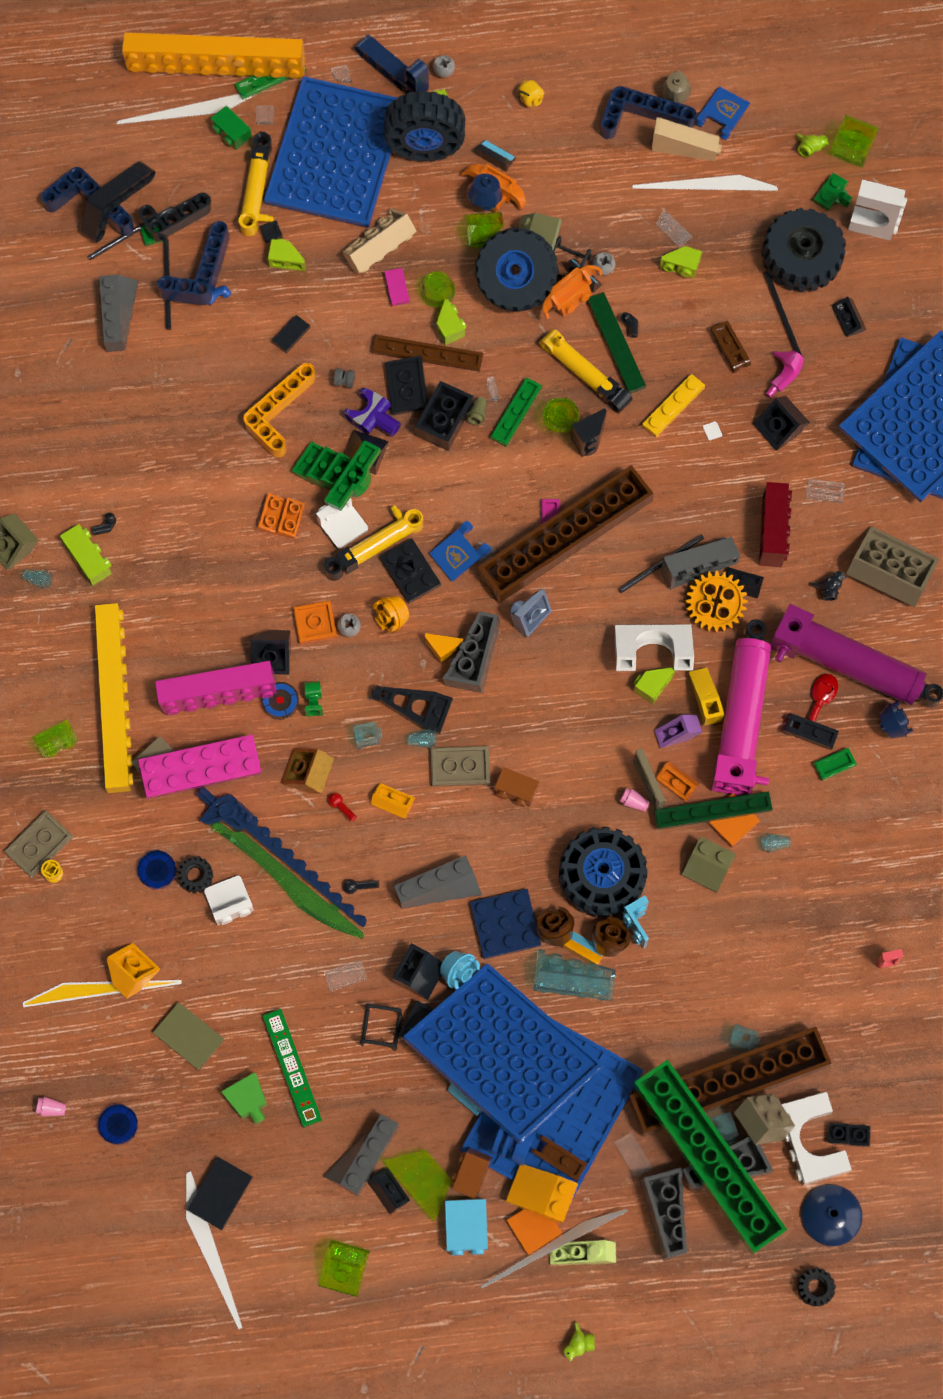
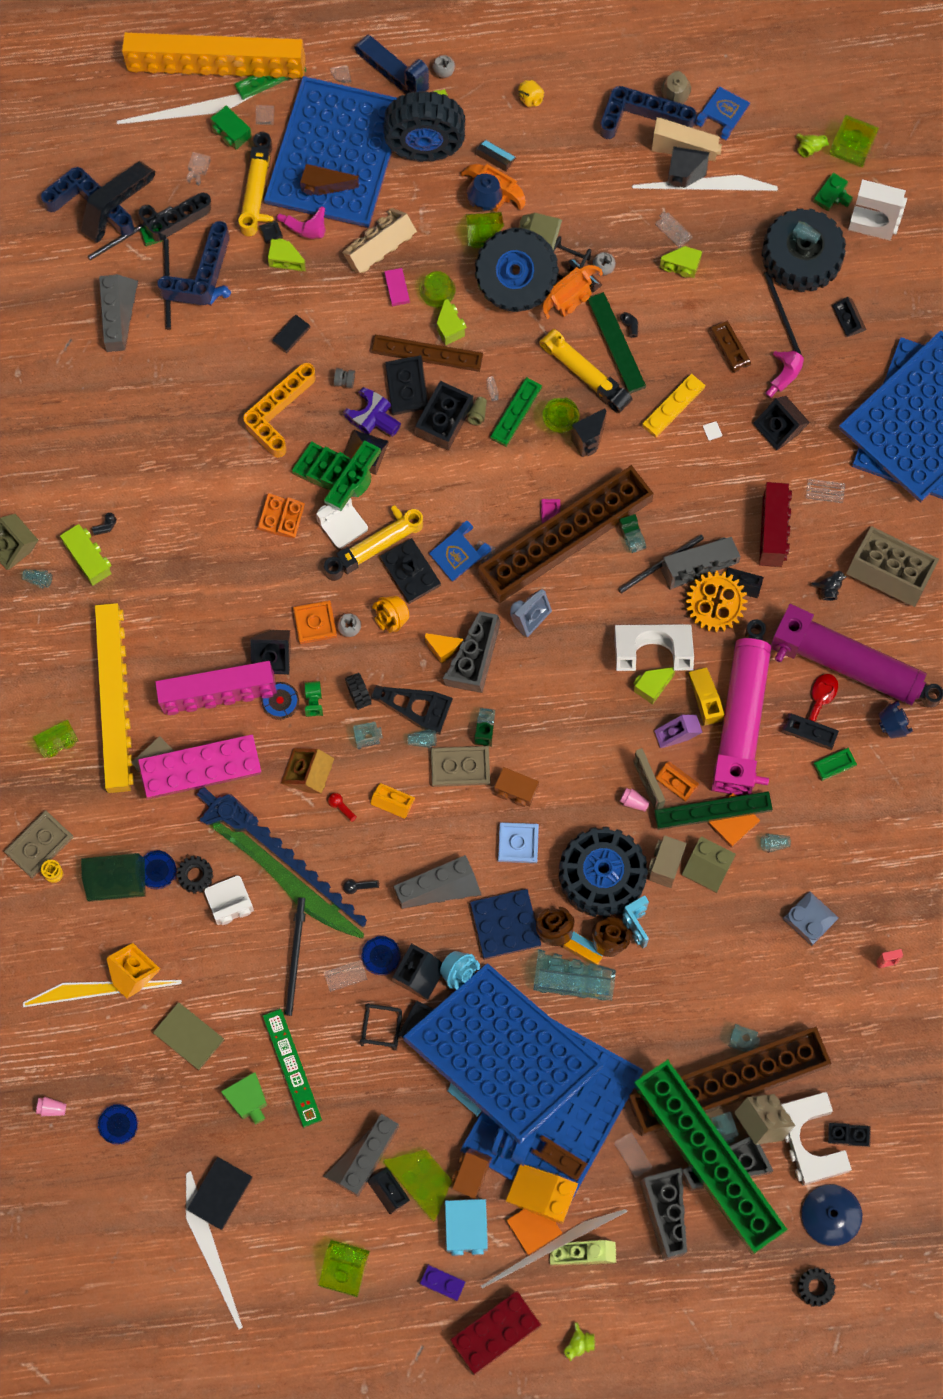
(113, 877): none -> clear green slope
(198, 165): none -> clear plate
(299, 918): none -> black bar
(311, 229): none -> dark pink animal
(325, 181): none -> reddish brown slope
(358, 691): none -> black tyre
(381, 955): none -> clear blue tile
(442, 1283): none -> dark purple plate
(485, 727): none -> dark green leg
(495, 1333): none -> dark red brick
(518, 842): none -> light blue tile
(632, 533): none -> leg
(667, 861): none -> dark tan brick
(687, 166): none -> black slope
(806, 232): none -> clear light blue cone
(810, 918): none -> sand blue slope

